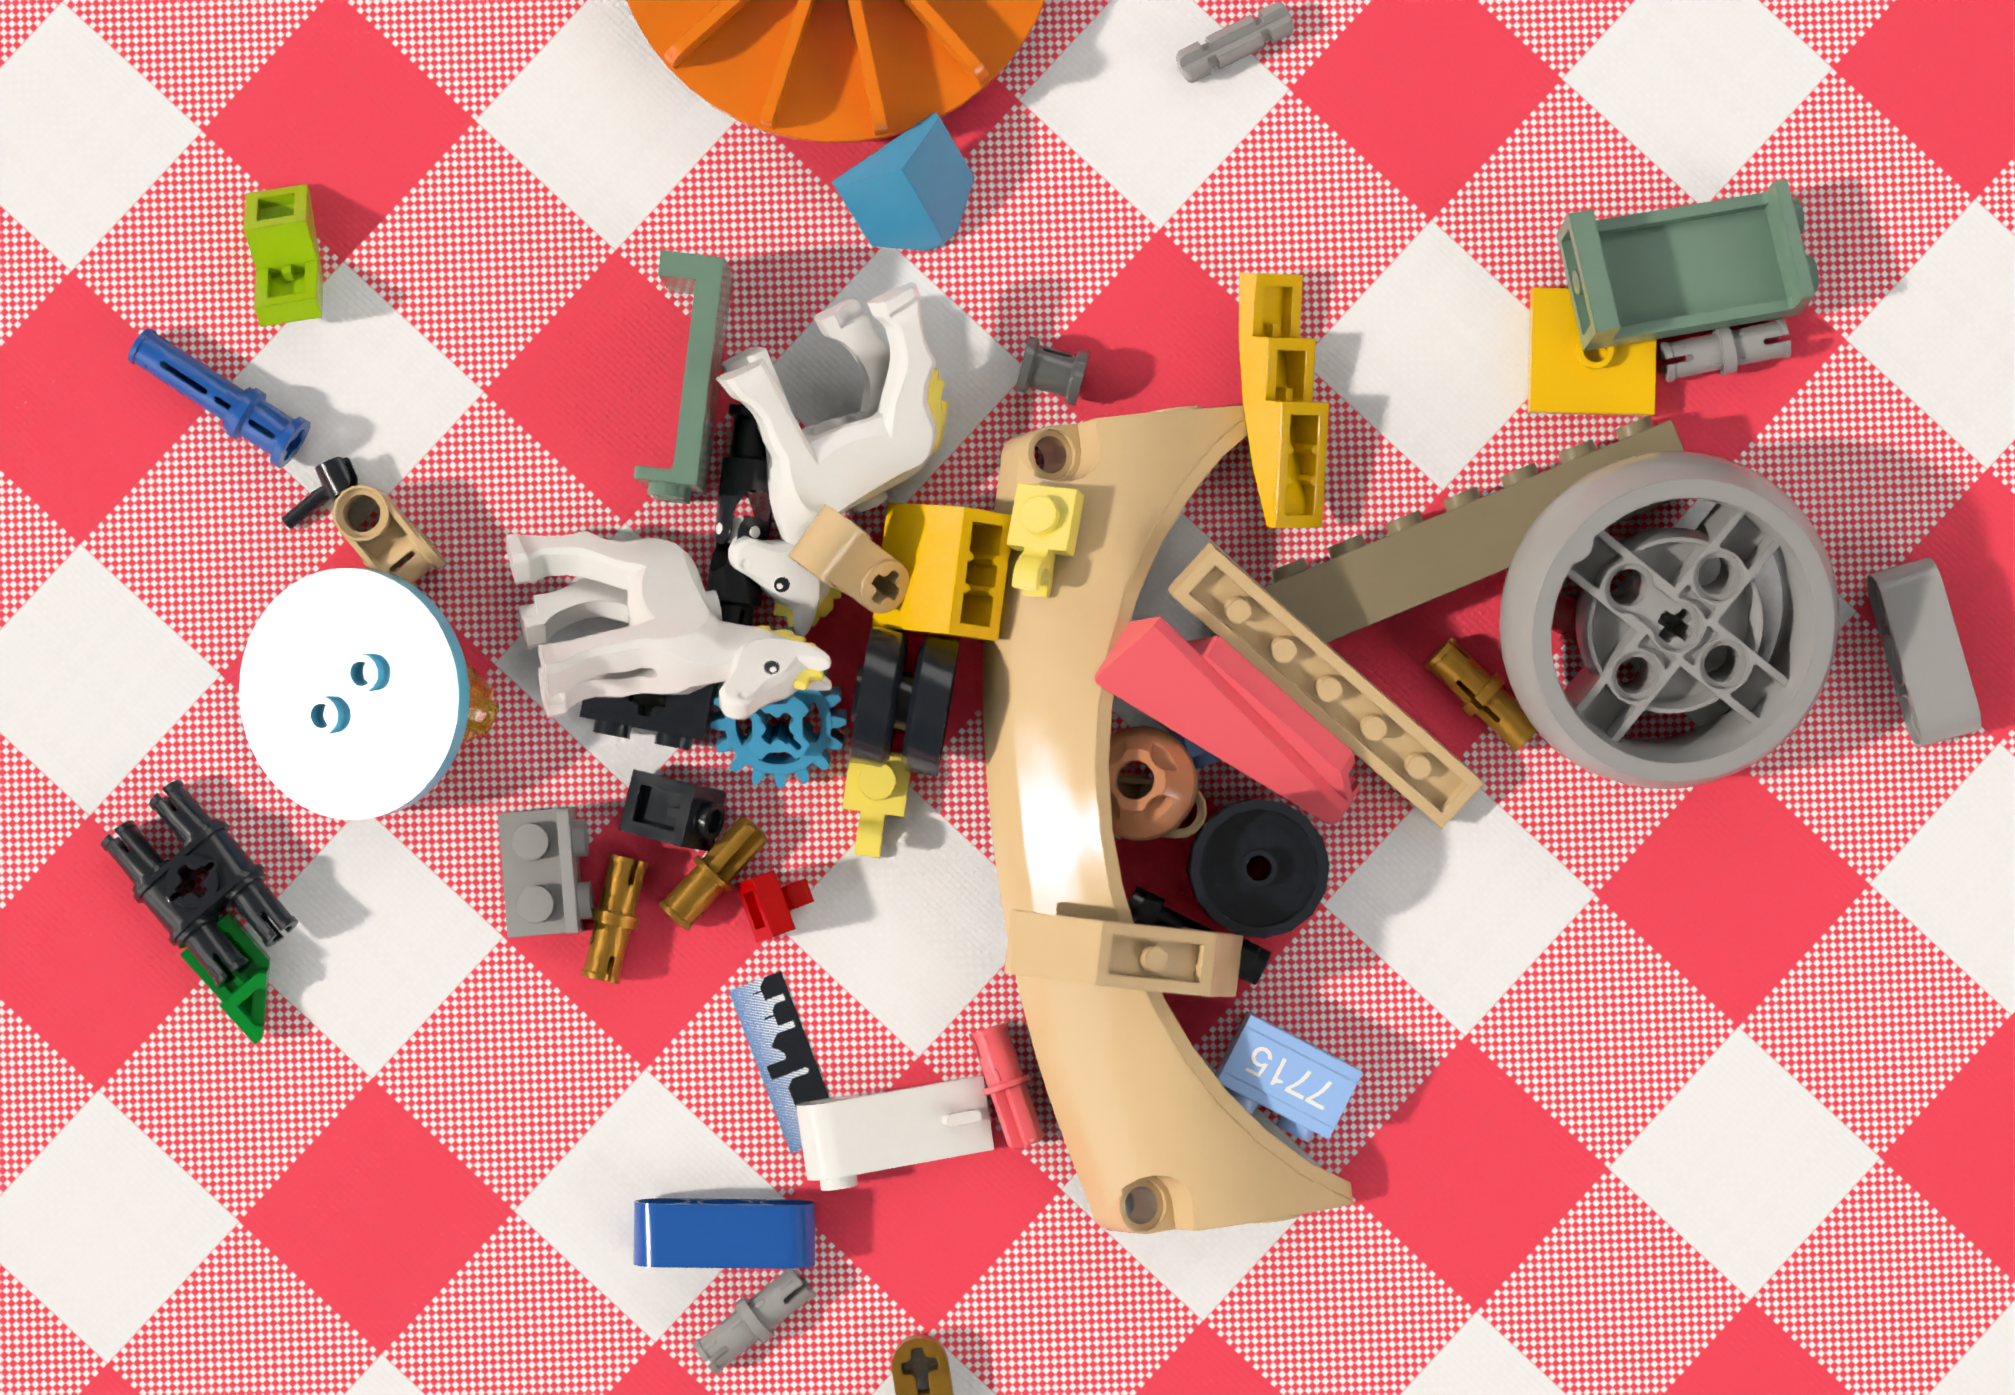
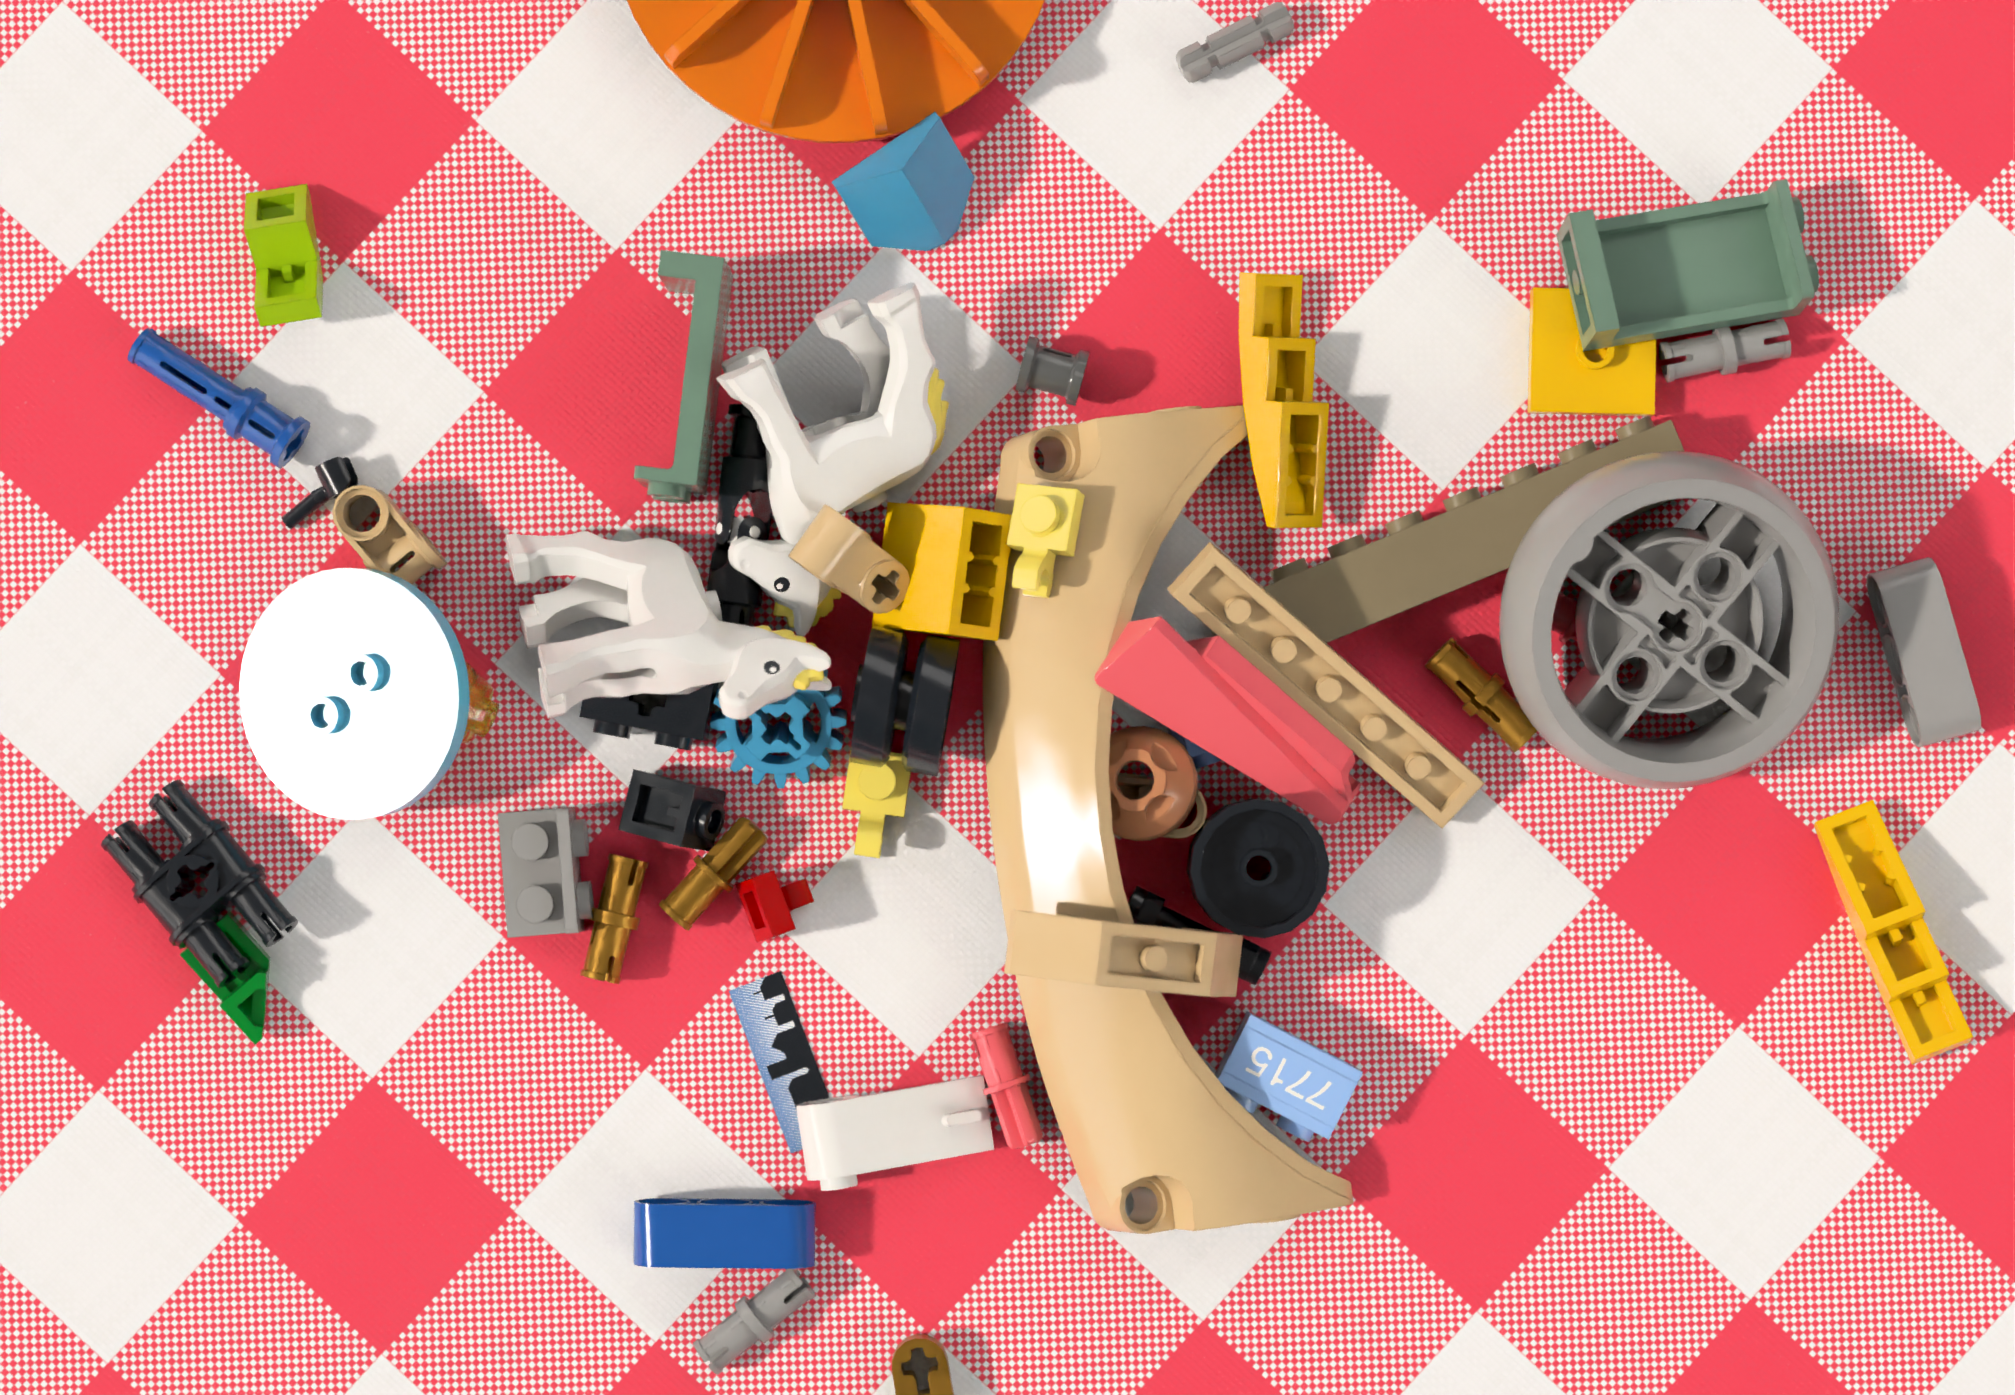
(1892, 931): none -> yellow slope

